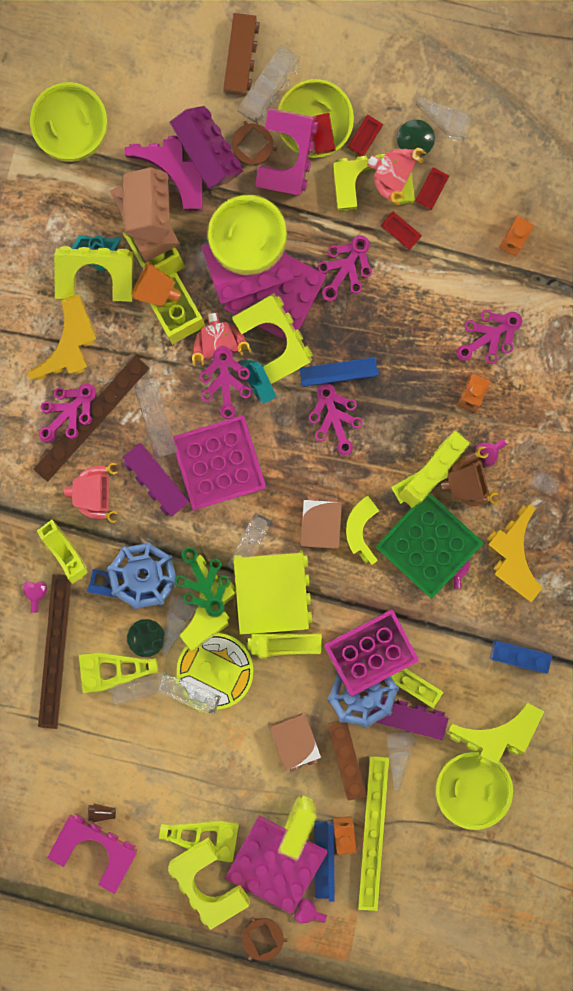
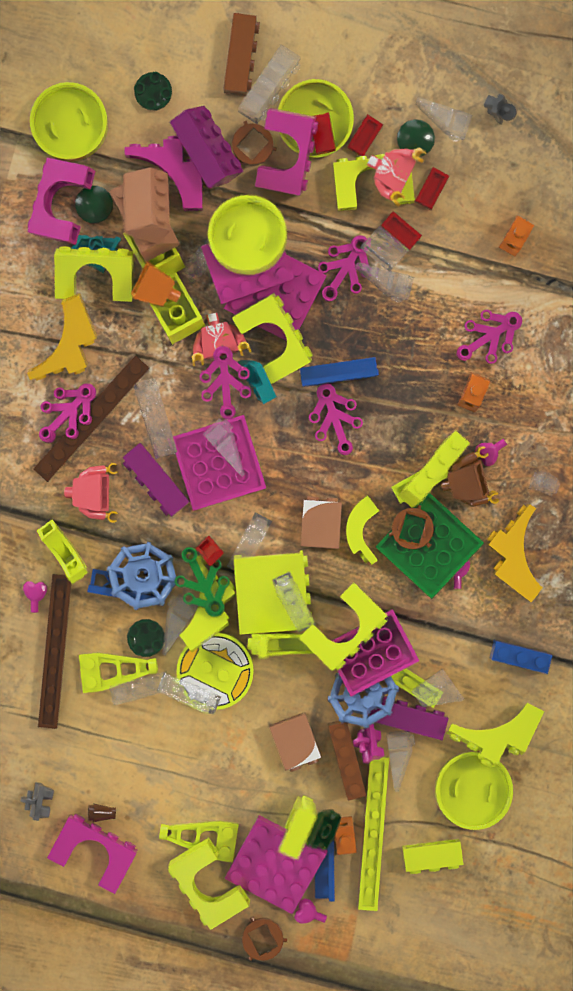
(37, 809): none -> flat silver hips
(55, 176): none -> dark pink arch
(94, 204): none -> dark green dish
(153, 91): none -> dark green dish
(209, 550): none -> red tile
(224, 441): none -> clear slope
(293, 601): none -> clear slope
(323, 829): none -> dark green slope
(334, 653): none -> neon yellow arch
(367, 743): none -> dark pink hips
(384, 248): none -> clear tile
(390, 283): none -> clear slope
(398, 525): none -> dark orange piece
(432, 856): none -> neon yellow brick
(437, 690): none -> clear wing
(500, 108): none -> dark grey hips

